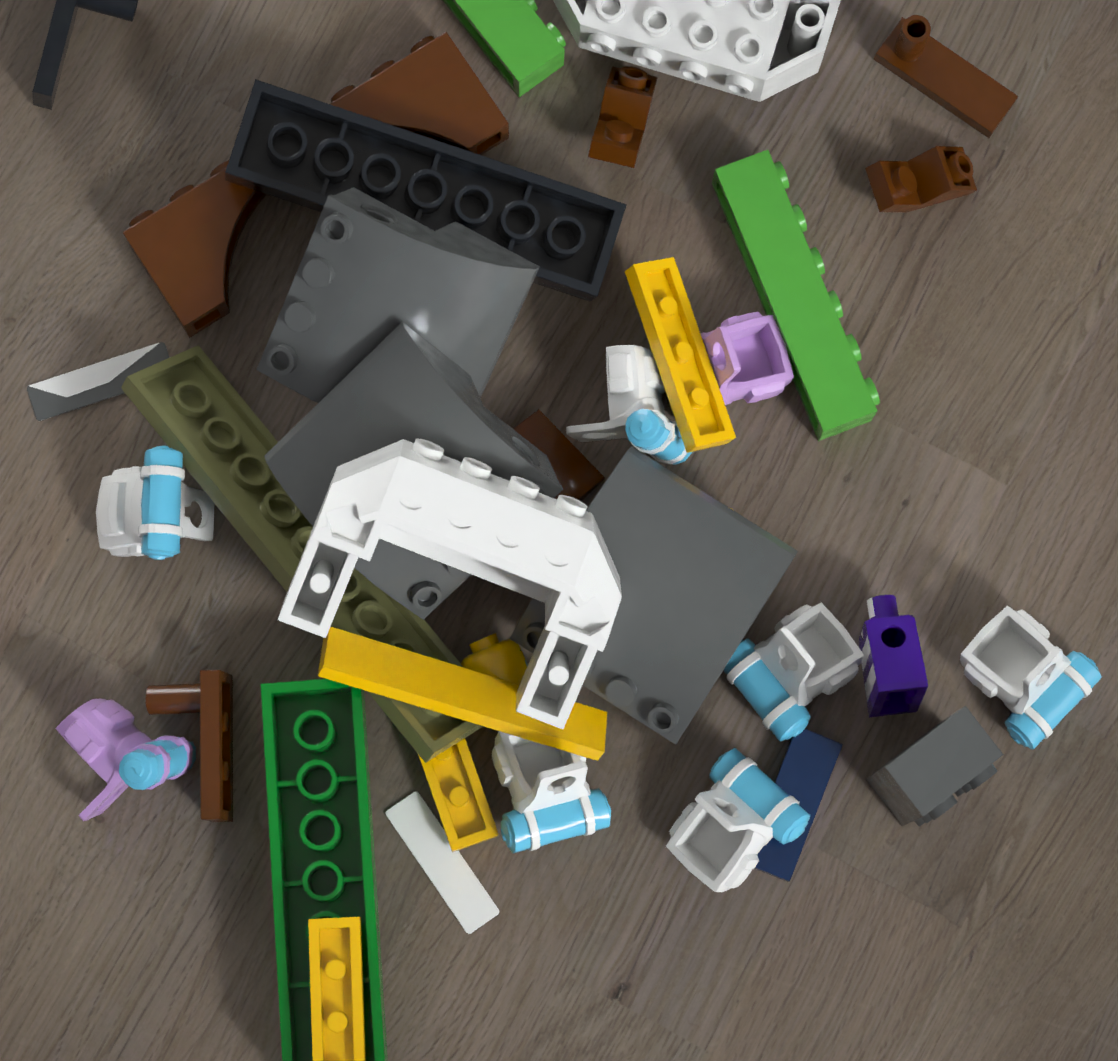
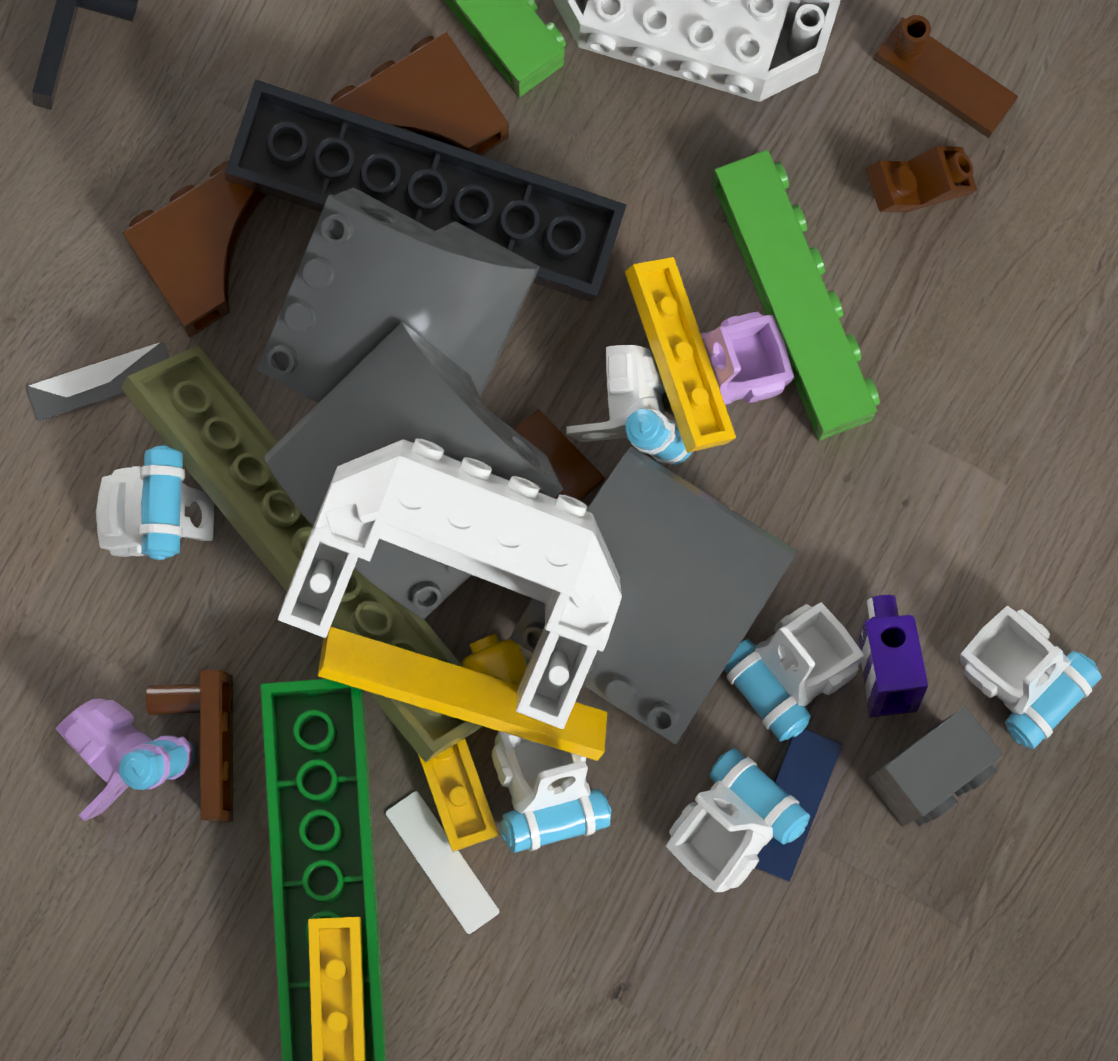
(623, 116): reddish brown slope -> none

